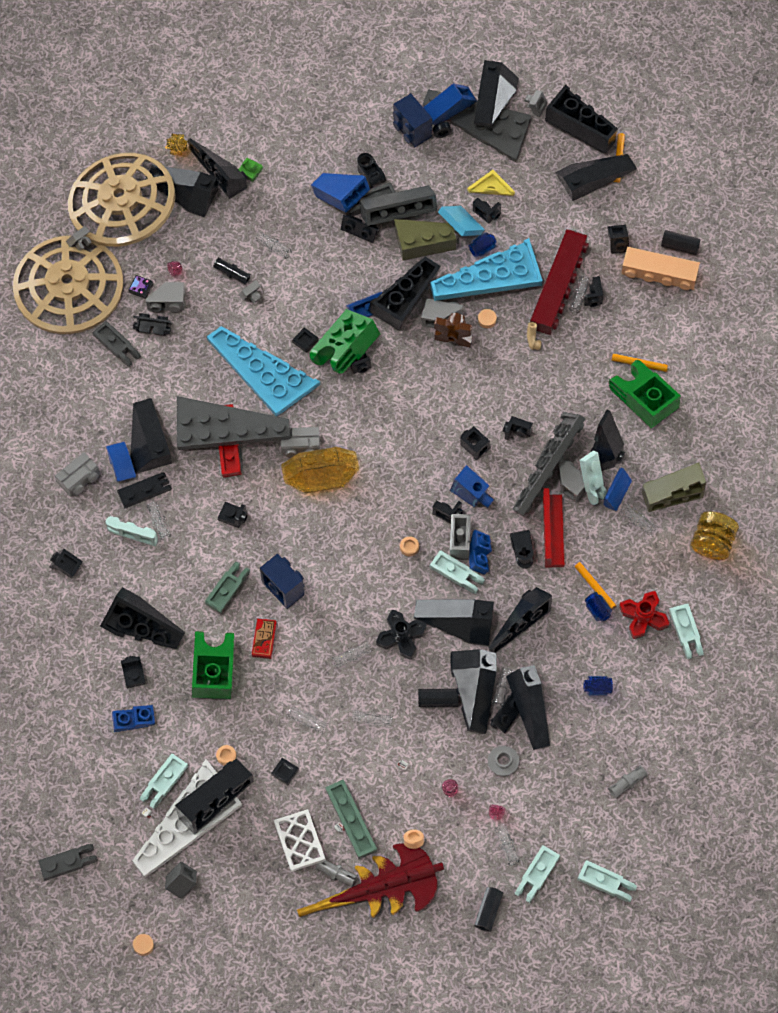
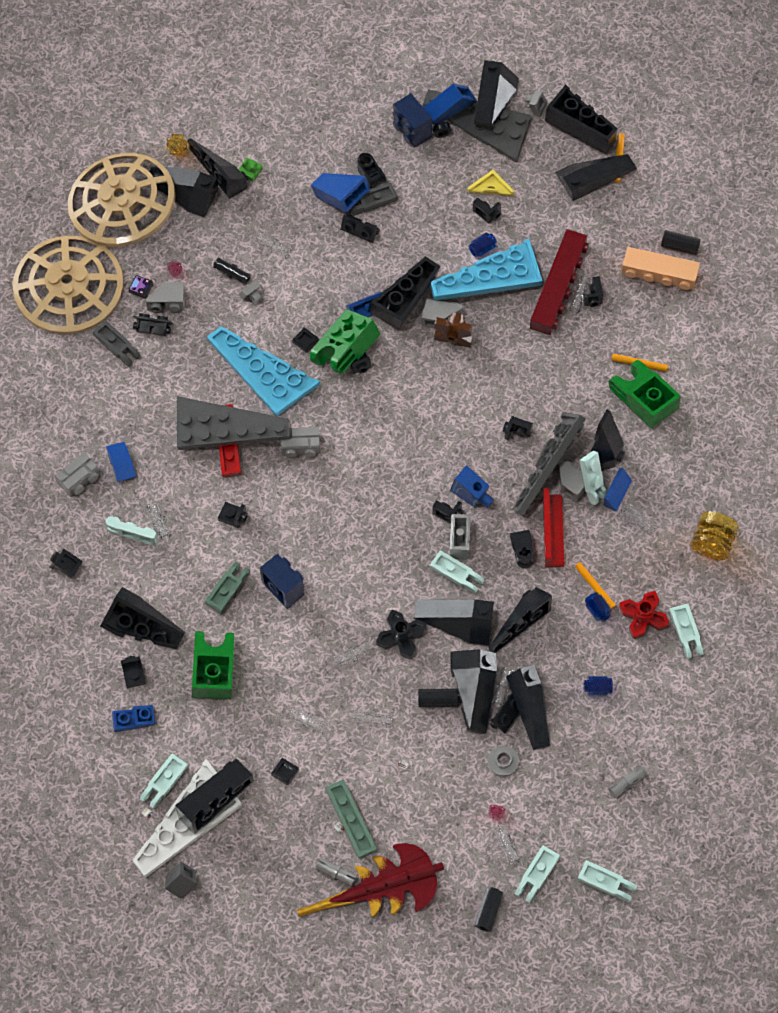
(66, 862): dark grey hinge -> none
(78, 237): light grey tile -> none
(143, 944): light nougat tile -> none
(144, 490): black hinge -> none
(148, 441): black wedge -> none
(225, 754): light nougat tile -> none
(264, 638): tile -> none
(306, 860): white window -> none
(320, 469): clear yellow wedge -> none
(398, 205): dark grey brick -> none
(409, 546): light nougat tile -> none
(413, 839): light nougat tile -> none
(423, 238): olive wedge -> none
(448, 785): clear pink hinge -> none
(461, 220): medium azure tile -> none
(474, 436): black brick -> none
(479, 549): blue slope -> none
(487, 318): light nougat tile -> none
(531, 336): tan arm -> none
(618, 238): black bracket -> none
(675, 488): olive wedge -> none

